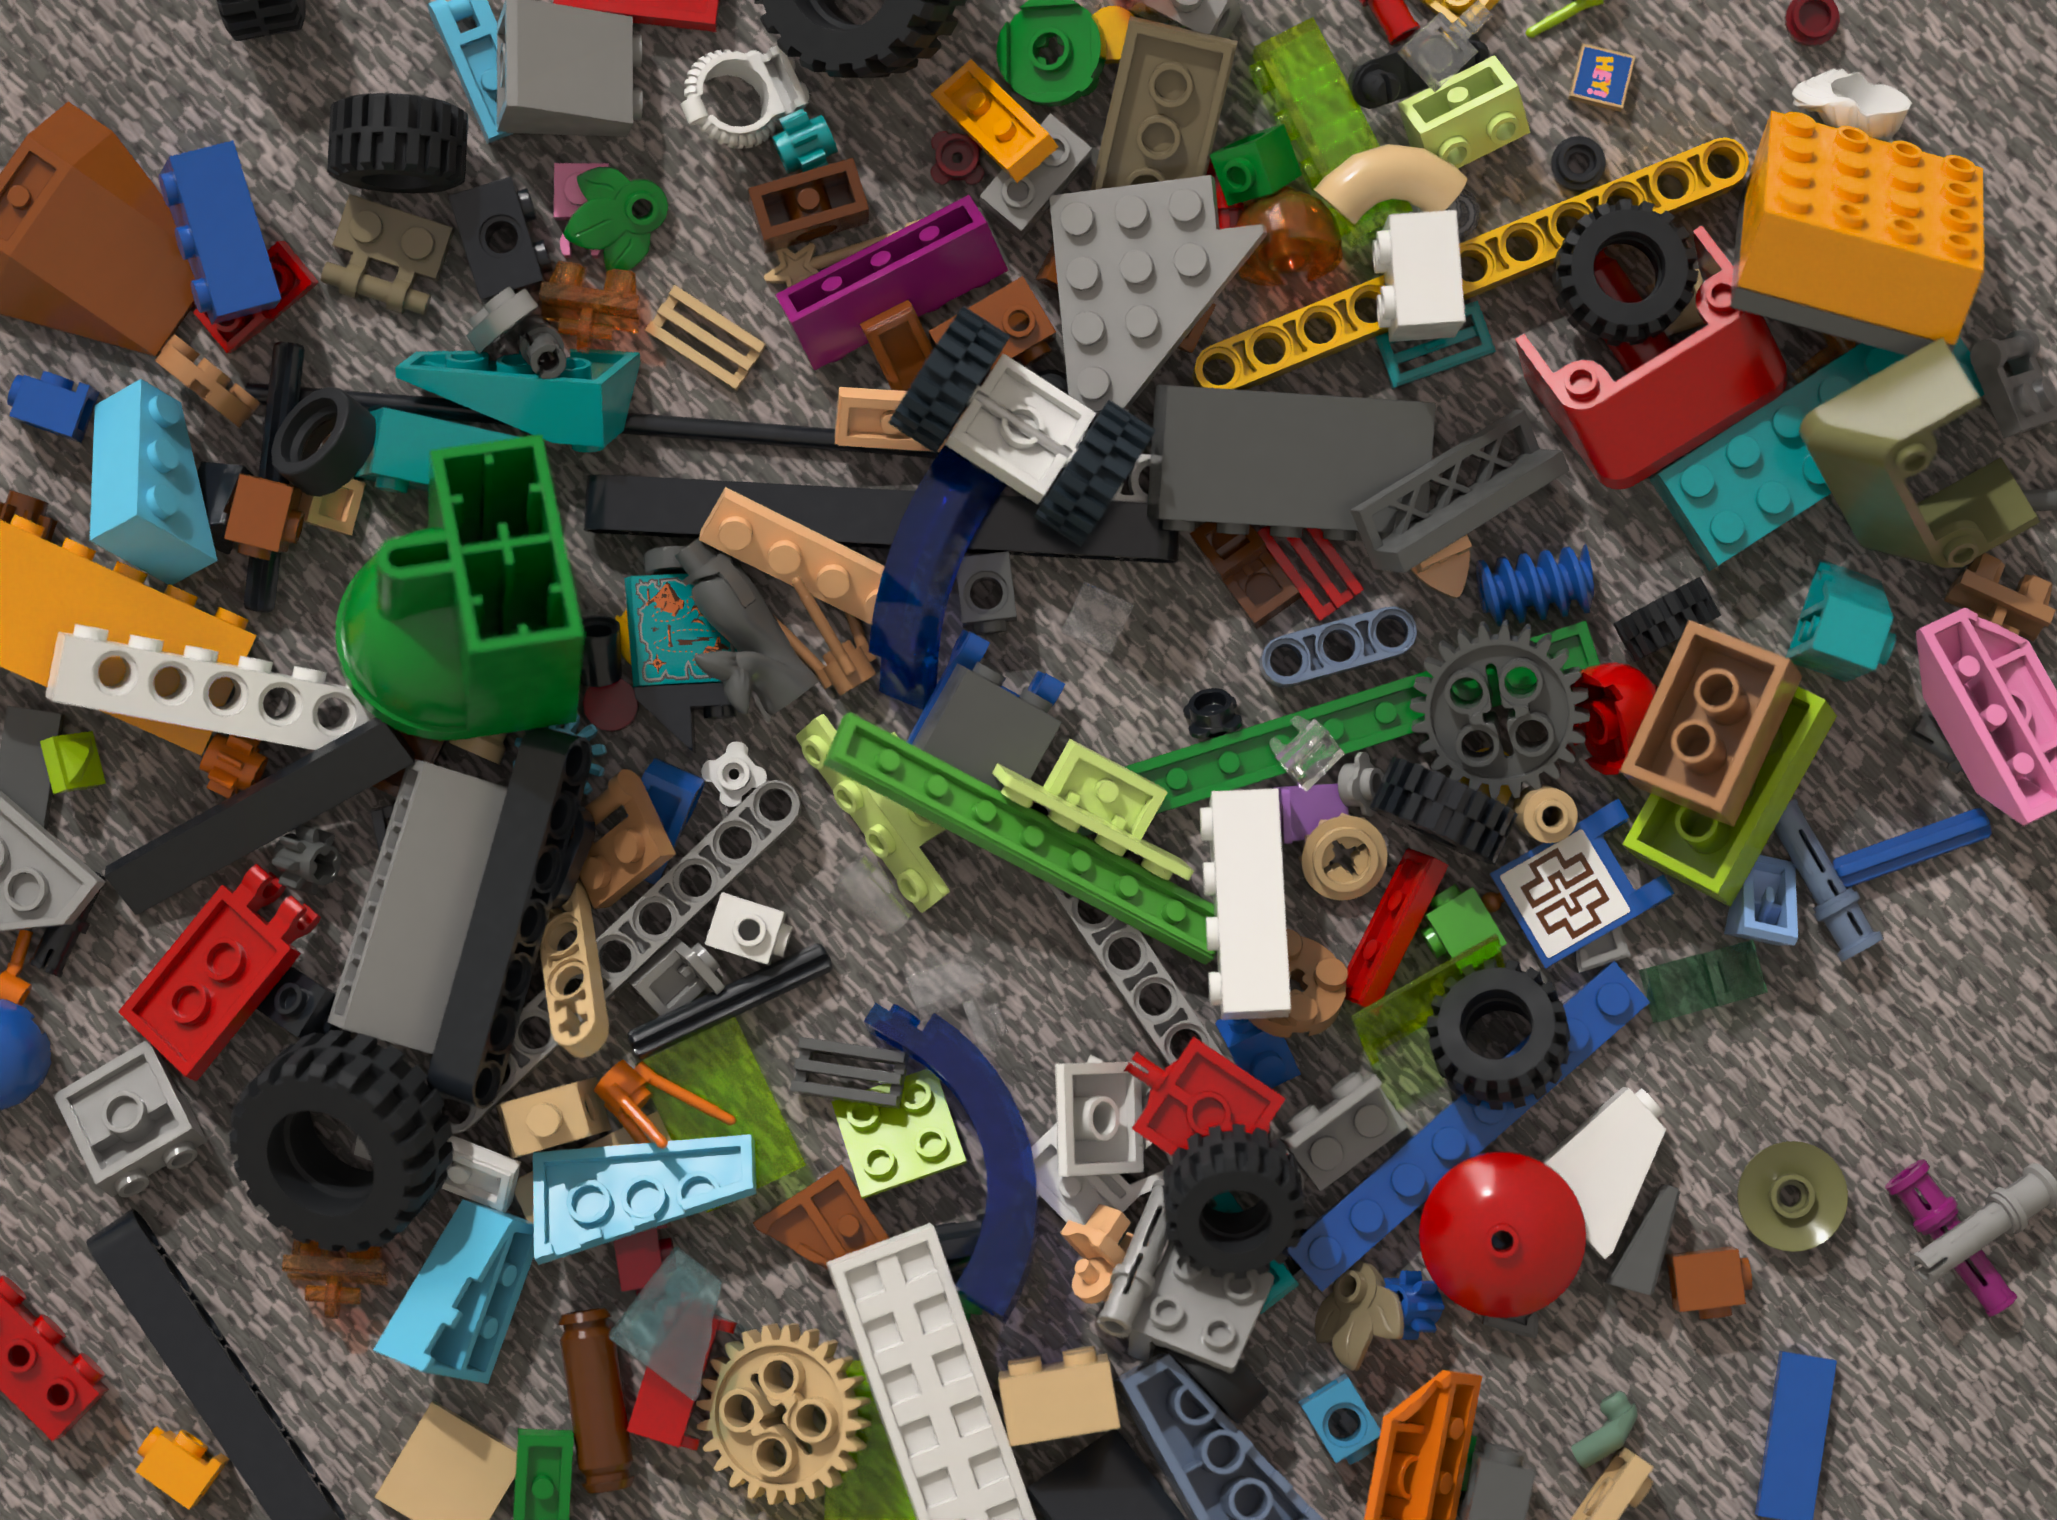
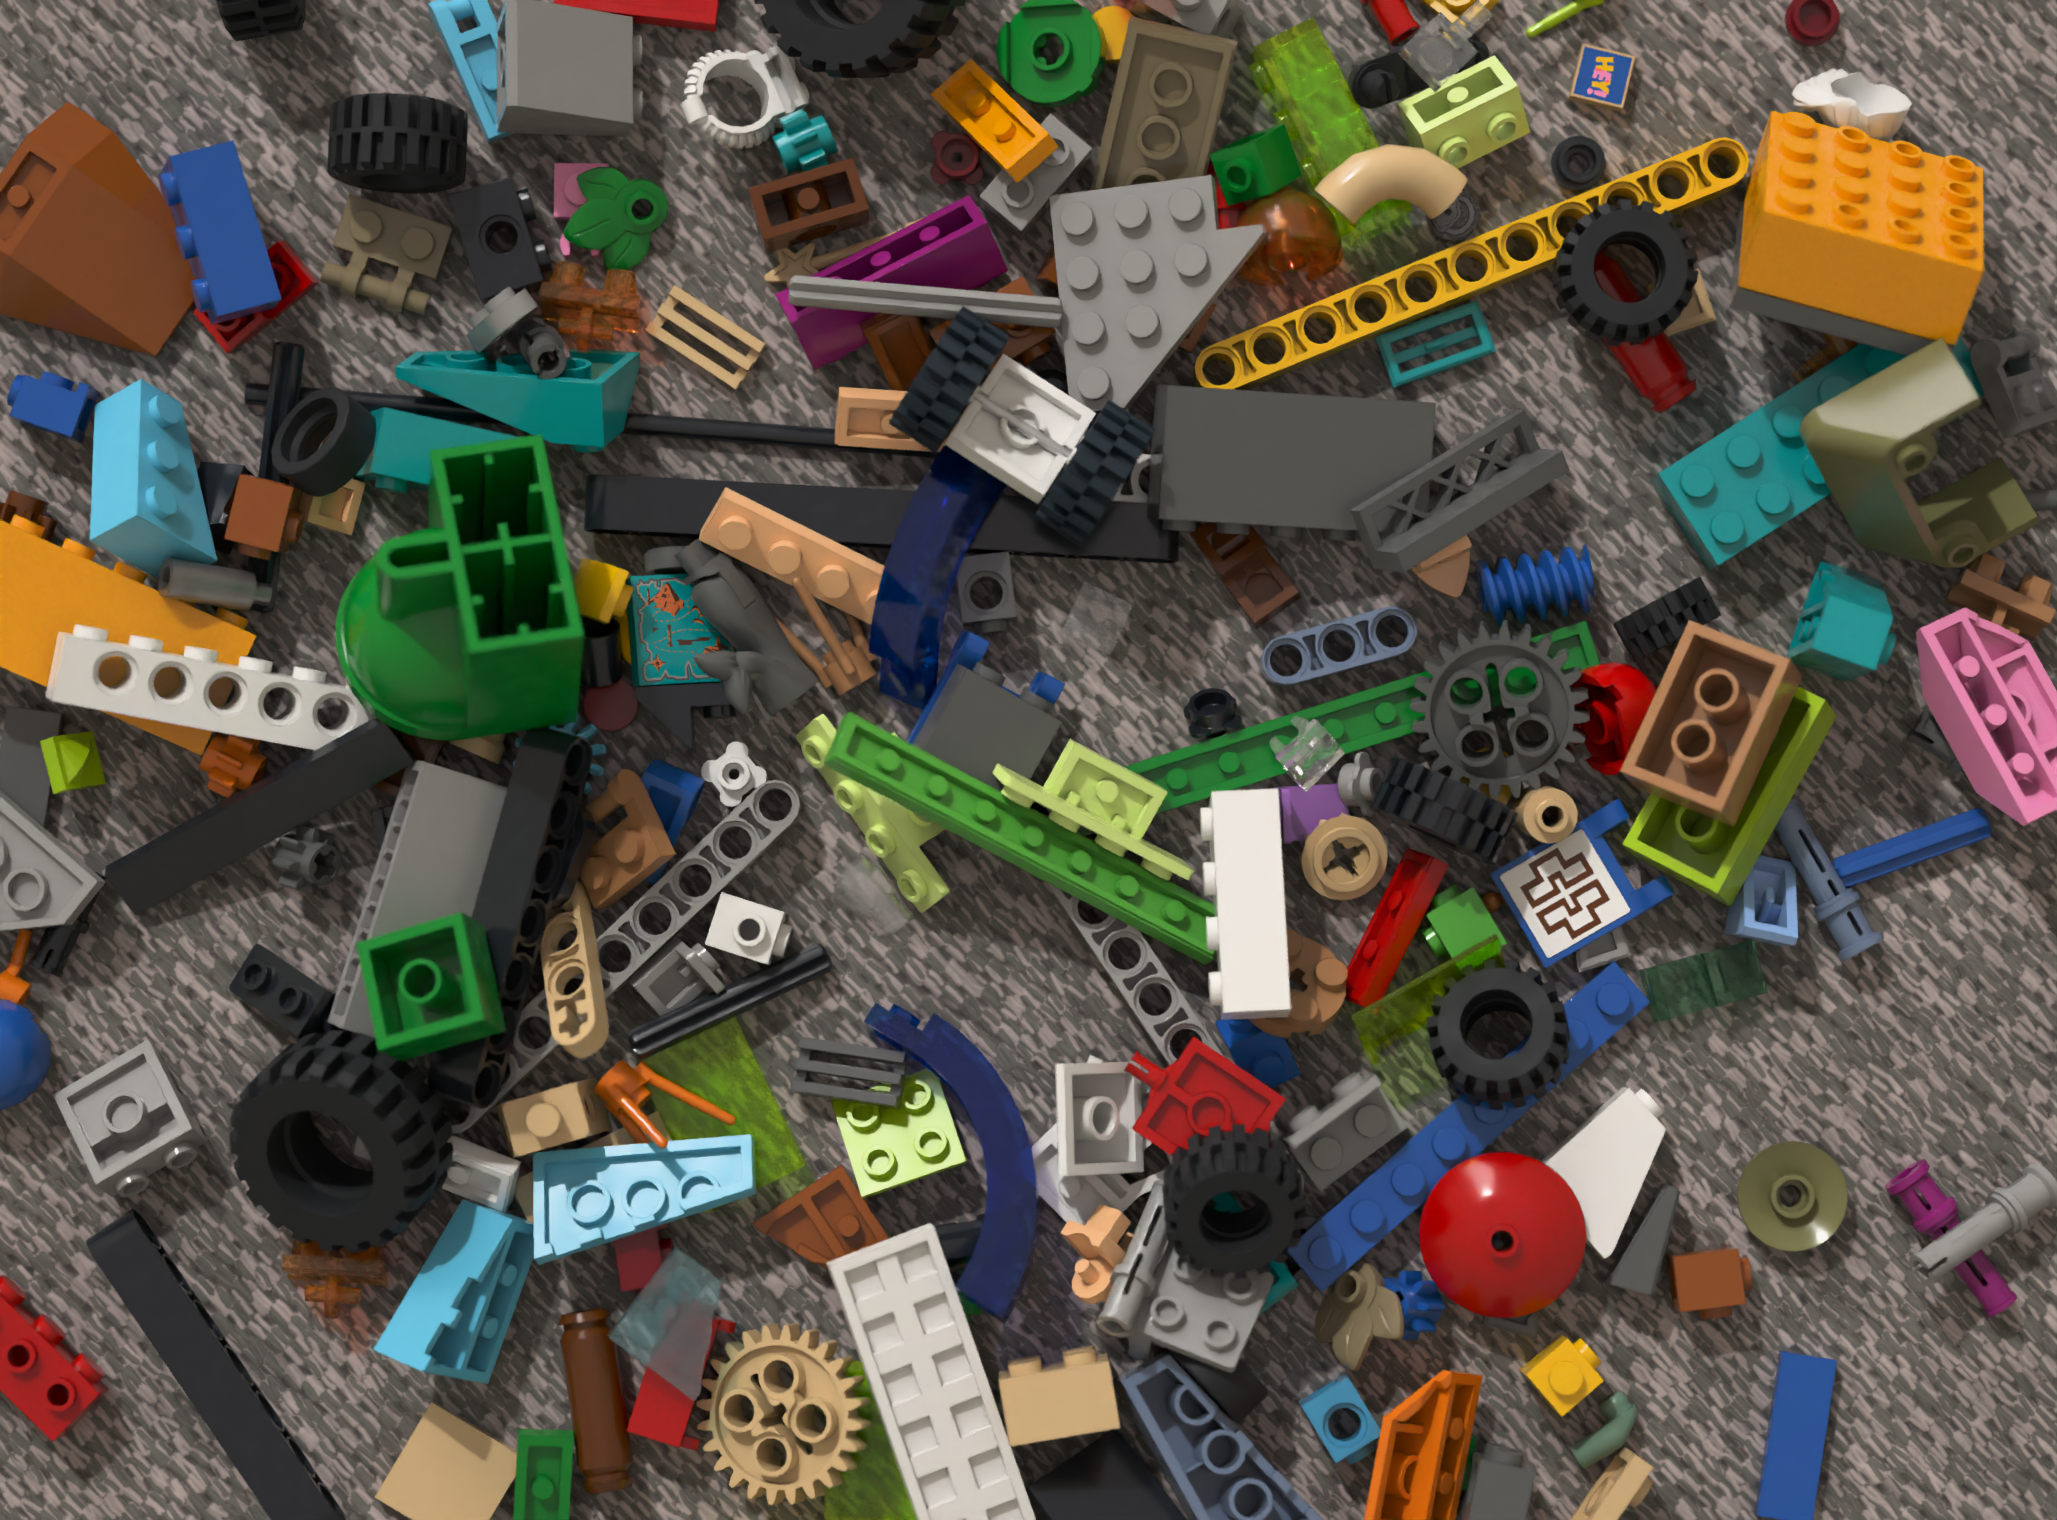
(179, 1465): light orange brick -> none
(207, 381): medium nougat plate -> none
(211, 585): none -> flat silver cylinder
(218, 972): red tile -> none
(430, 986): none -> green brick
(601, 590): none -> yellow slope
(923, 301): none -> light grey axle
(954, 980): clear brick -> none
(1336, 598): red tile -> none
(1420, 276): white brick -> none
(1563, 1373): none -> yellow brick
(1673, 400): red windscreen -> none

